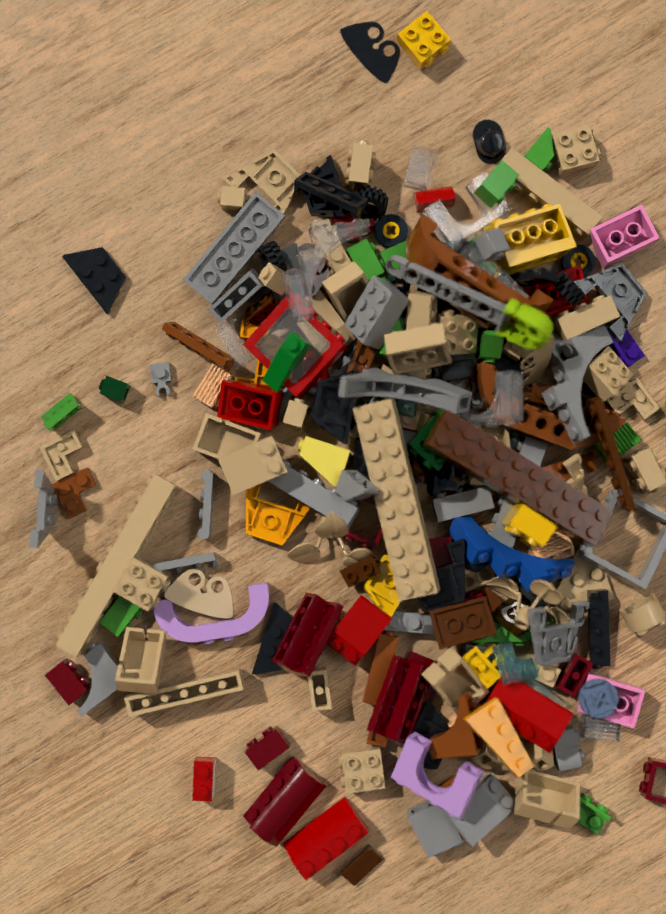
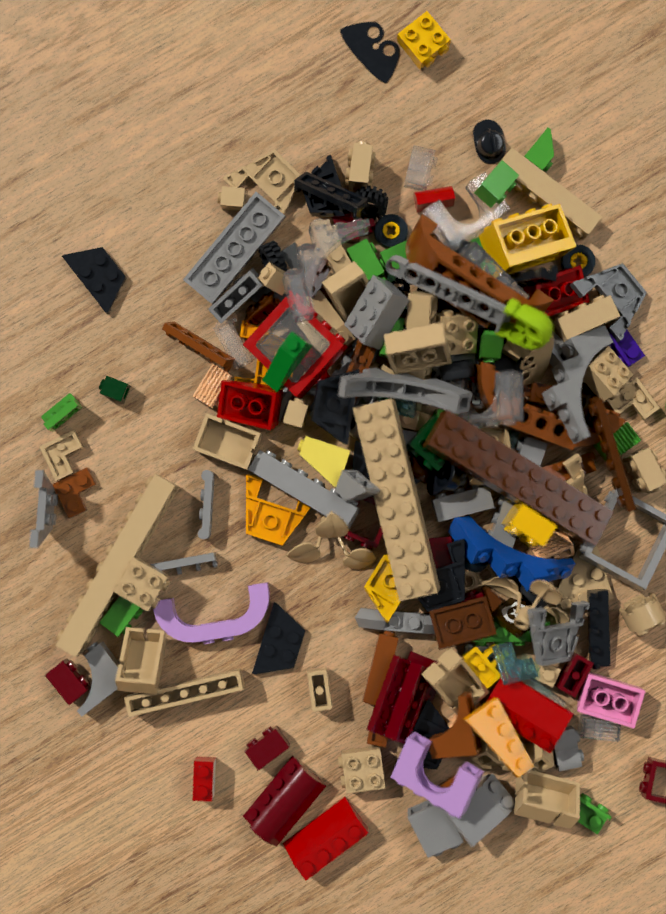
(161, 375): light grey plate -> none
(191, 598): tan piece -> none
(252, 465): tan slope -> none
(307, 635): dark red brick -> none
(358, 630): red slope -> none
(361, 571): reddish brown hinge -> none
(361, 865): reddish brown slope -> none
(492, 244): light grey brick -> none
(569, 289): black tyre -> none
(575, 149): tan brick -> none
(598, 698): sand blue tile -> none
(623, 236): bright pink slope -> none

